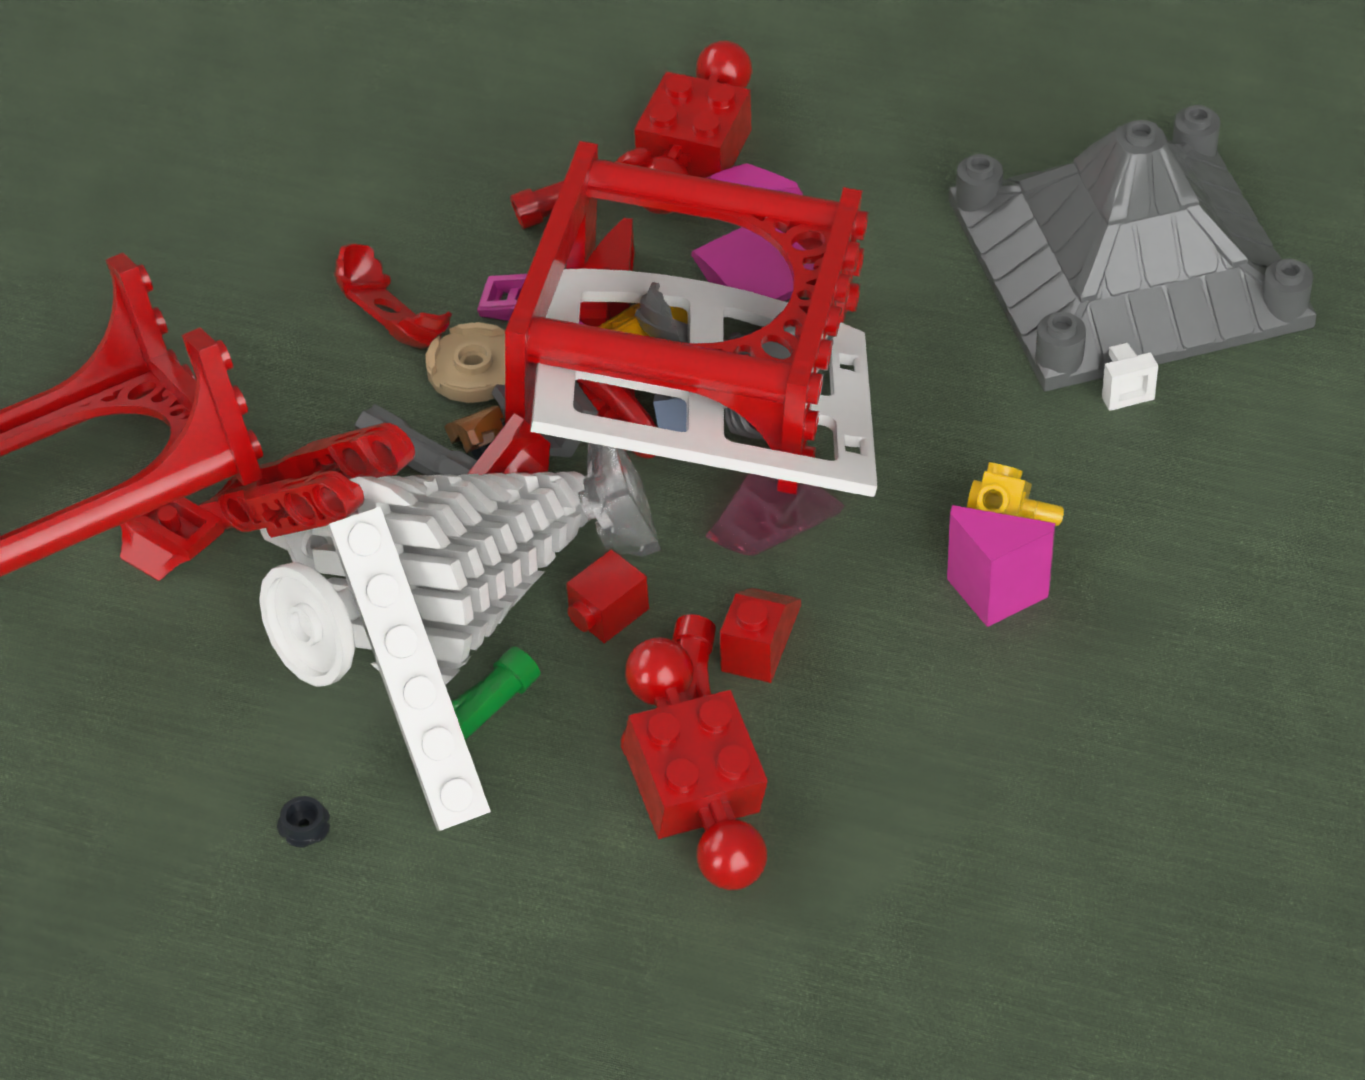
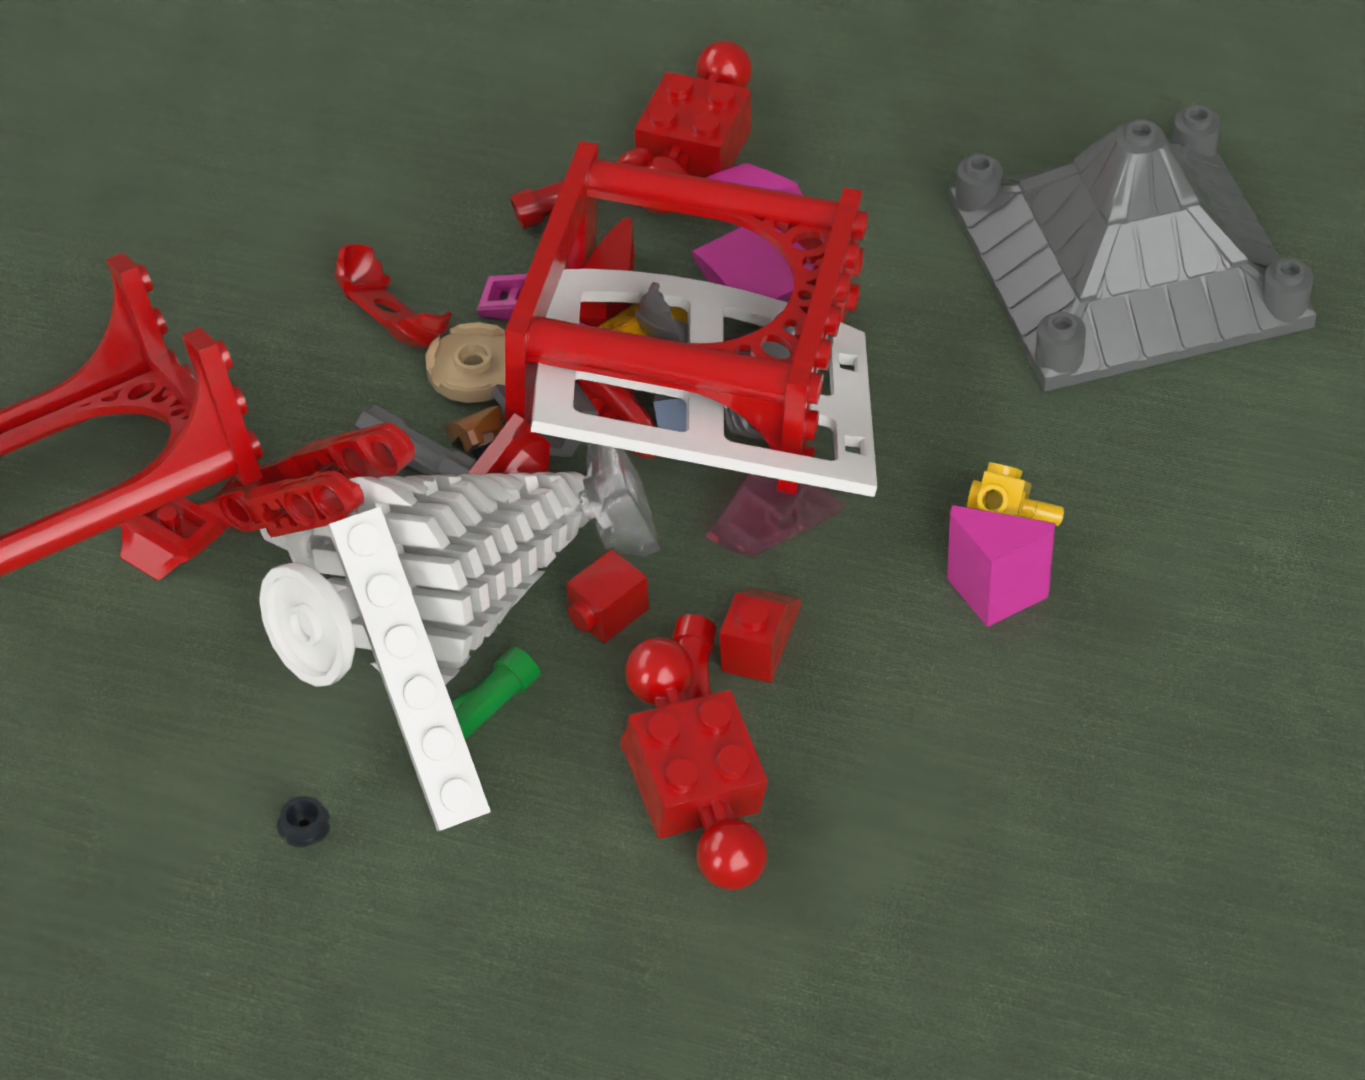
(1128, 378): white tile -> none

